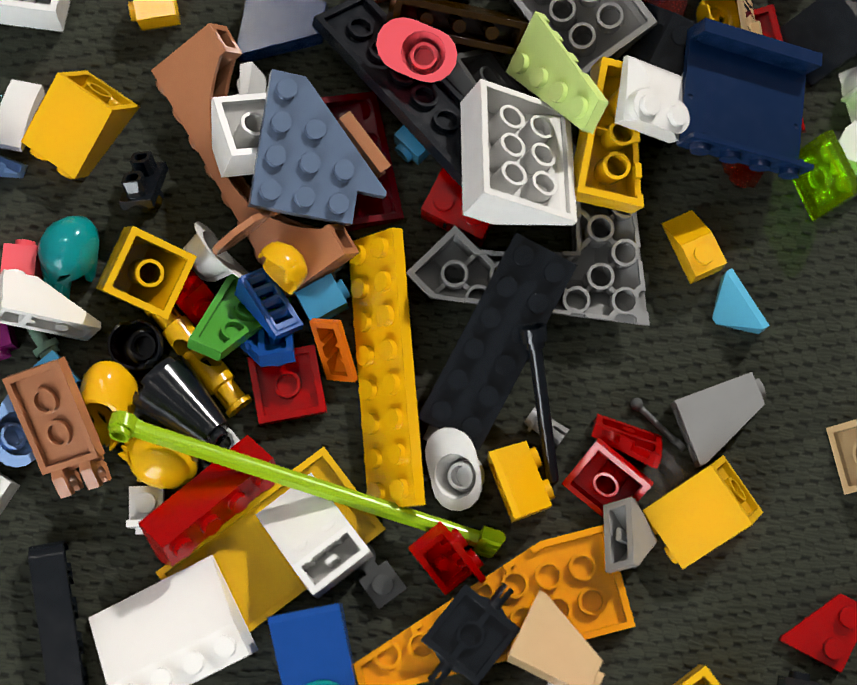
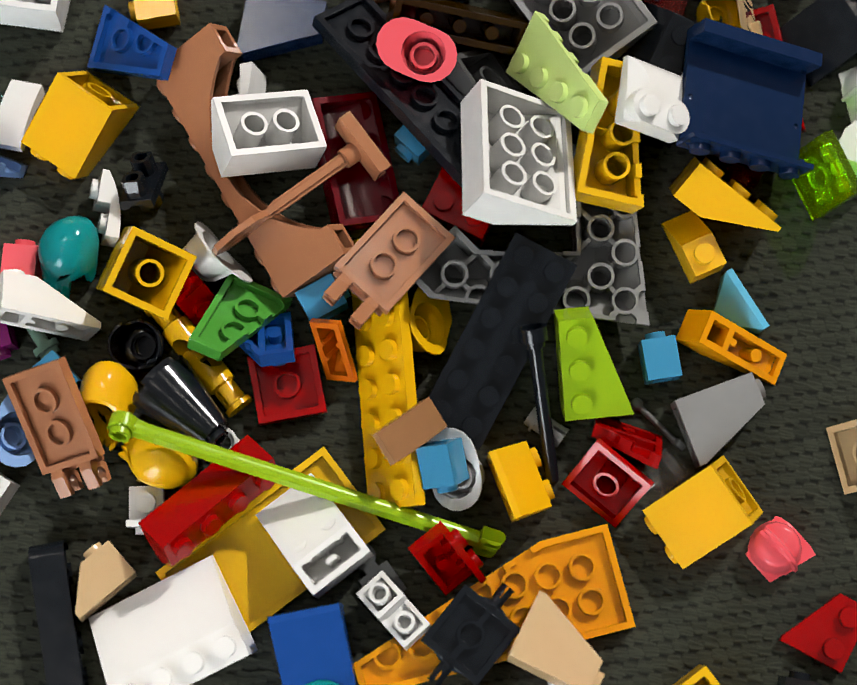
(101, 578): none -> tan slope
(106, 201): none -> white slope
(129, 49): none -> blue wing
(257, 285): blue slope -> none
(284, 265): yellow hair -> none
(306, 158): sand blue wing -> none
(388, 259): none -> nougat tile
(394, 610): none -> white slope
(409, 431): none -> medium nougat slope
(429, 323): none -> yellow piece
(442, 464): none -> dark azure brick
(585, 370): none -> lime wedge
(626, 535): light grey slope -> none
(659, 358): none -> dark azure brick
(713, 198): none -> yellow slope
(730, 345): none -> light orange slope
(777, 549): none -> coral piece

